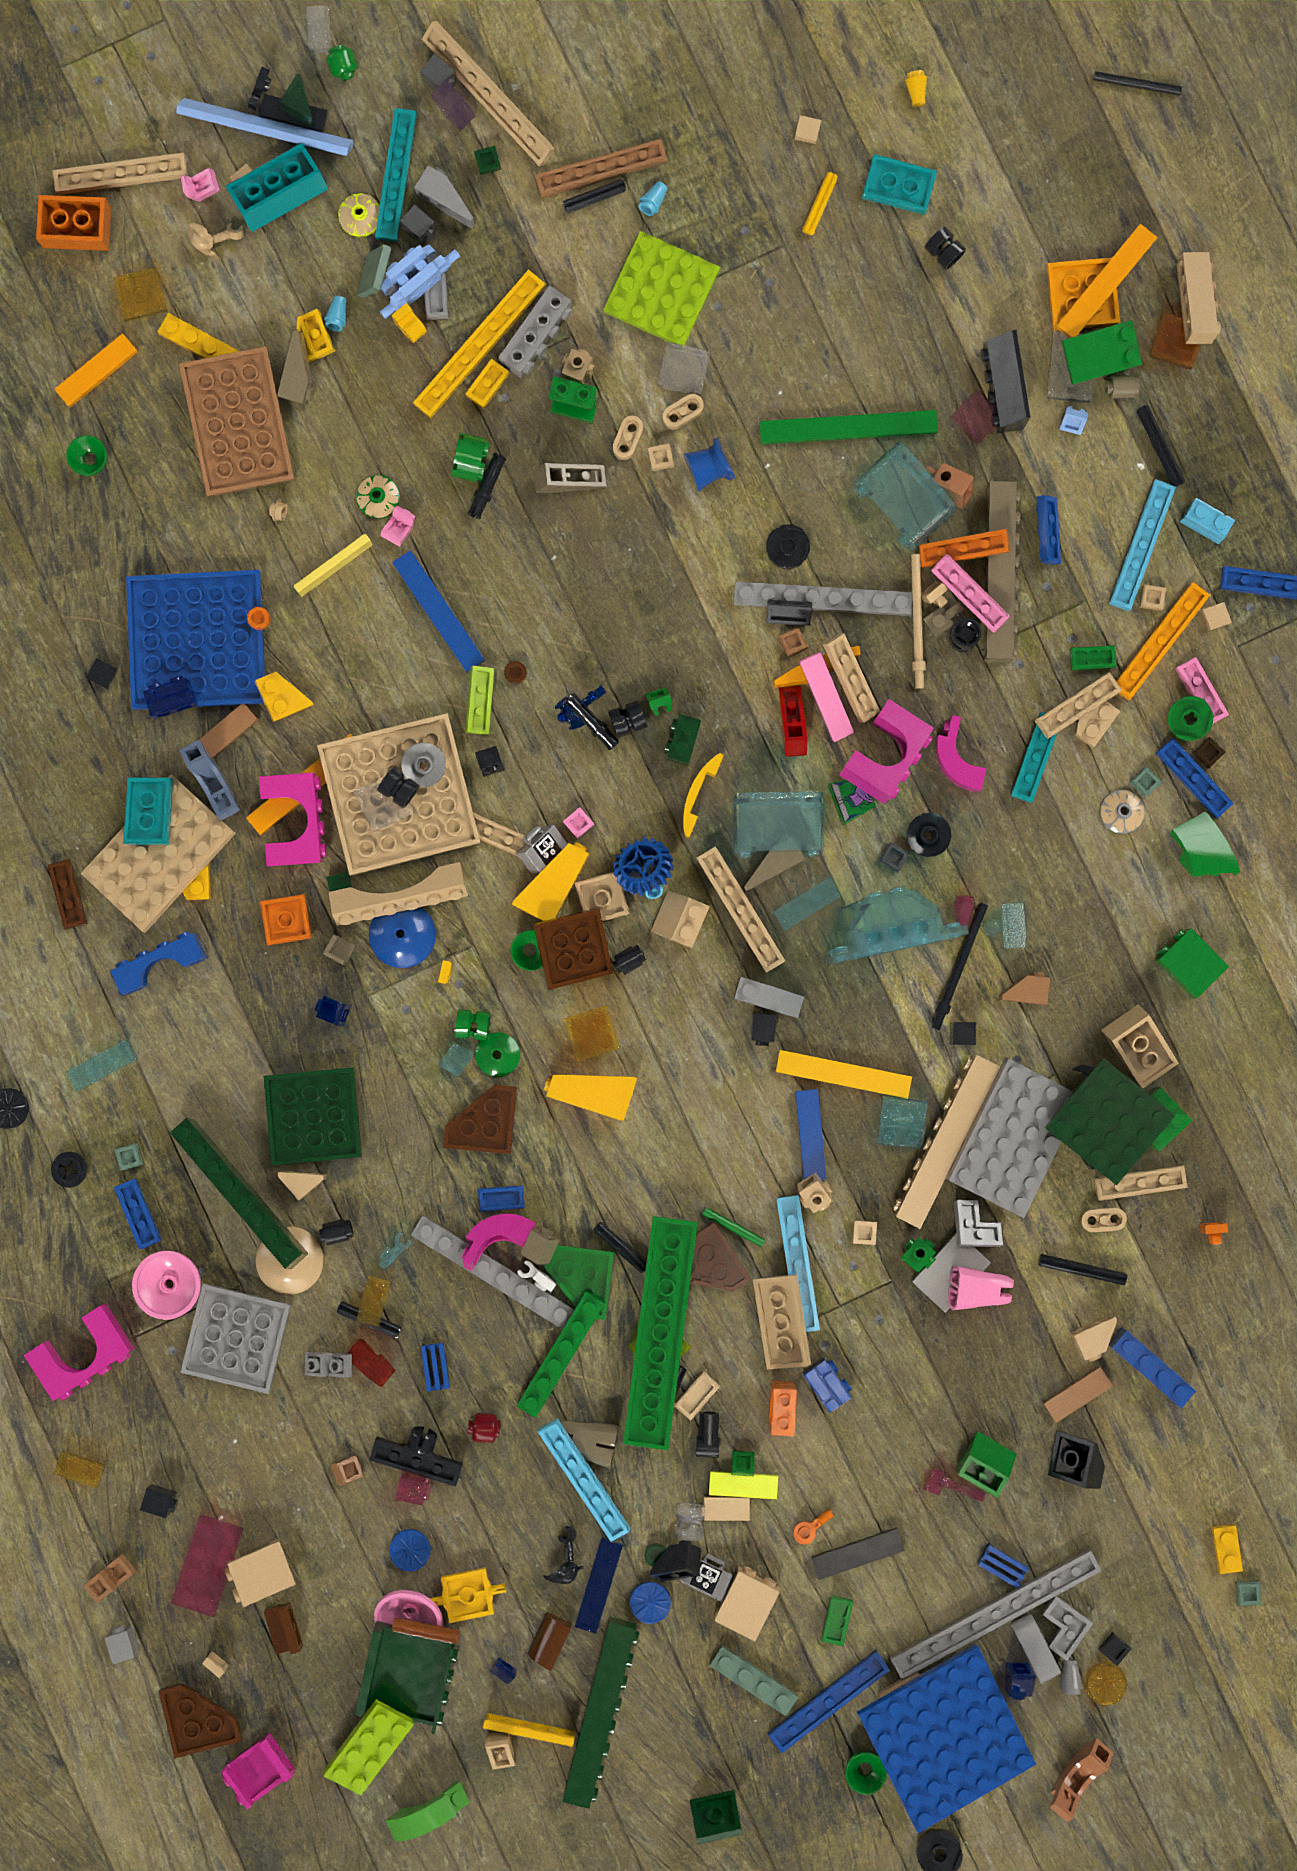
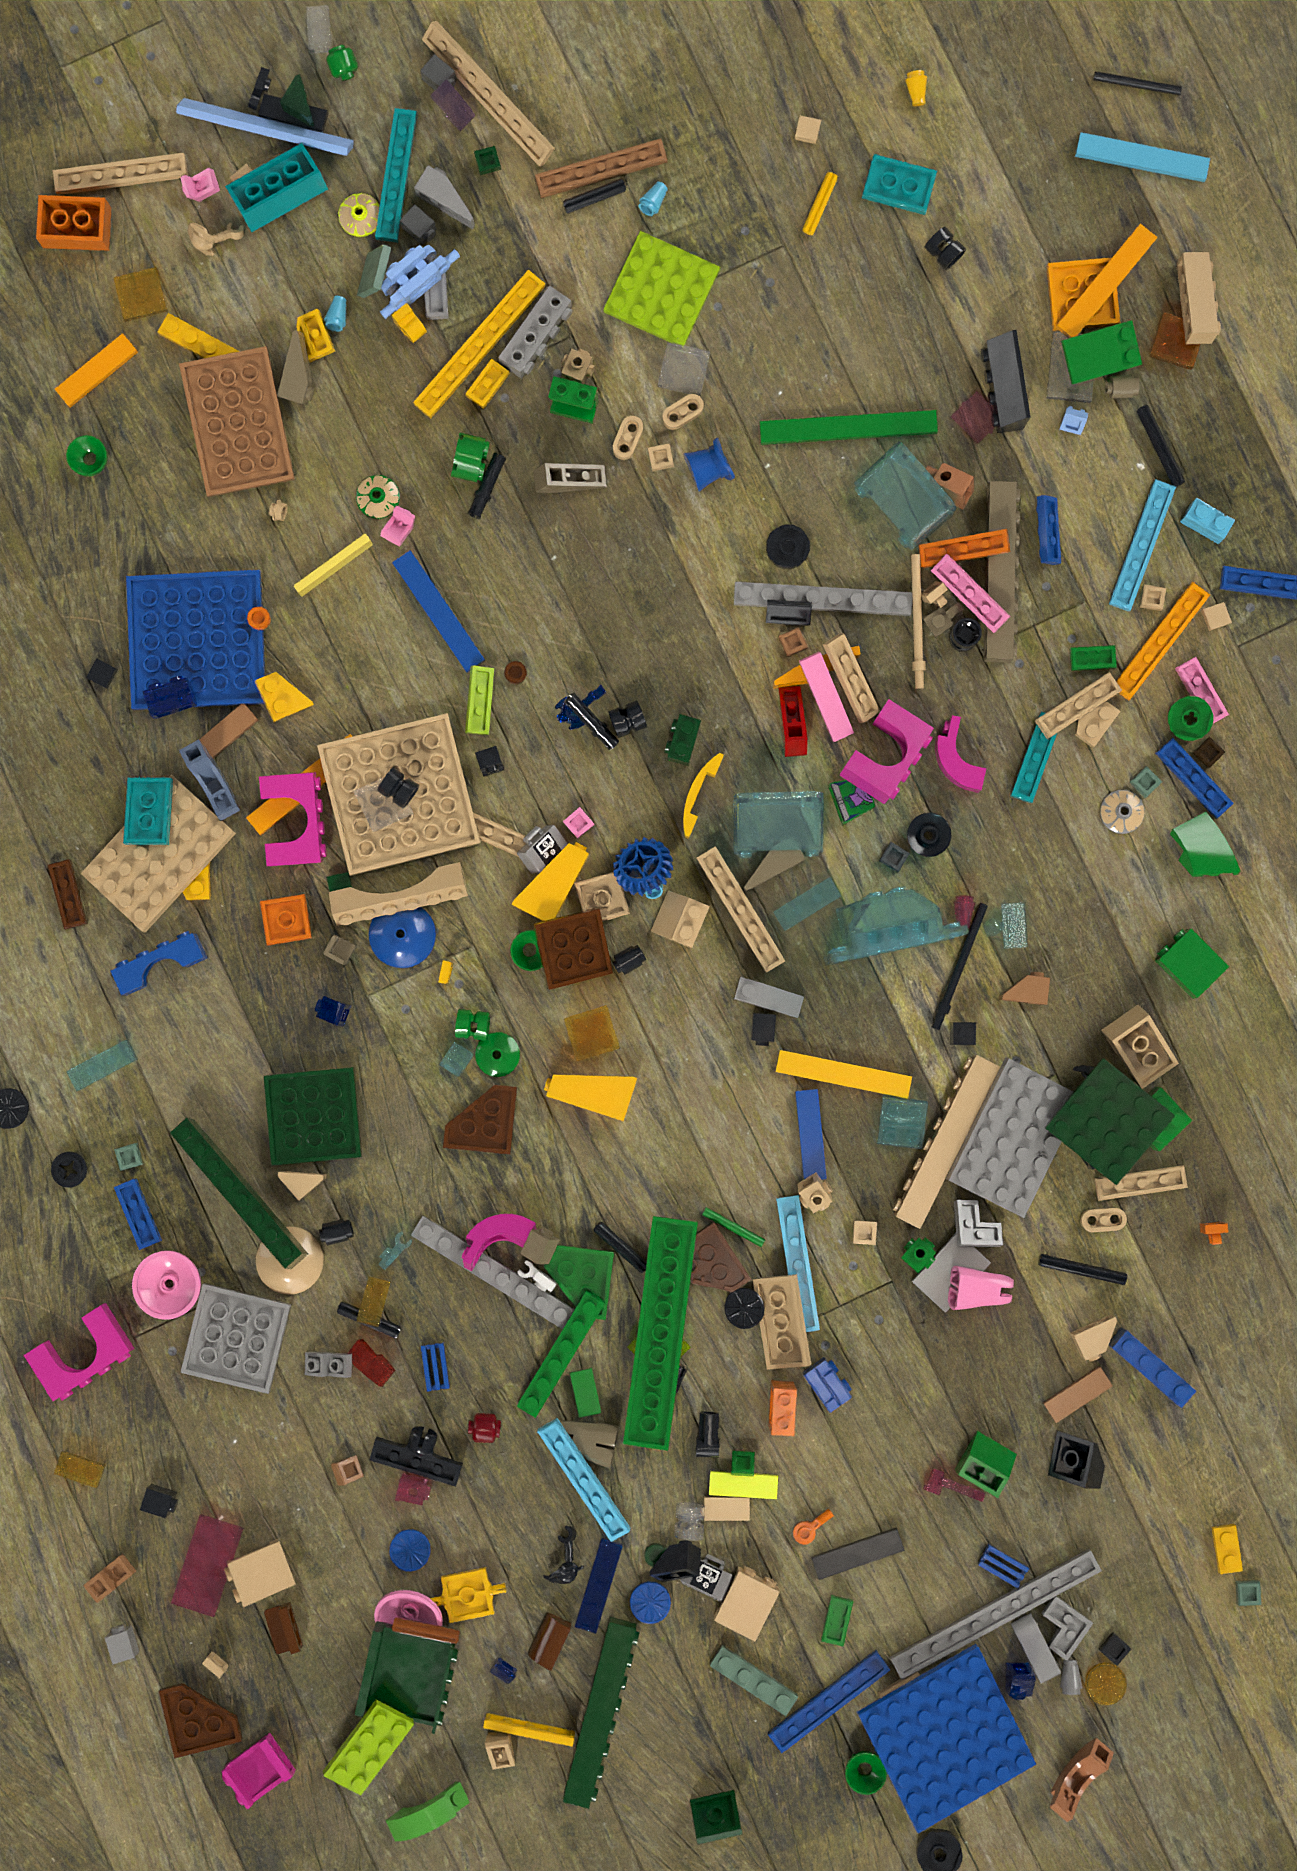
(423, 753): light grey dish -> none
(501, 1198): blue tile -> none
(585, 1392): none -> green tile
(659, 698): green tile -> none
(696, 1395): tan tile -> none
(744, 1308): none -> black wheel
(1142, 157): none -> medium azure tile

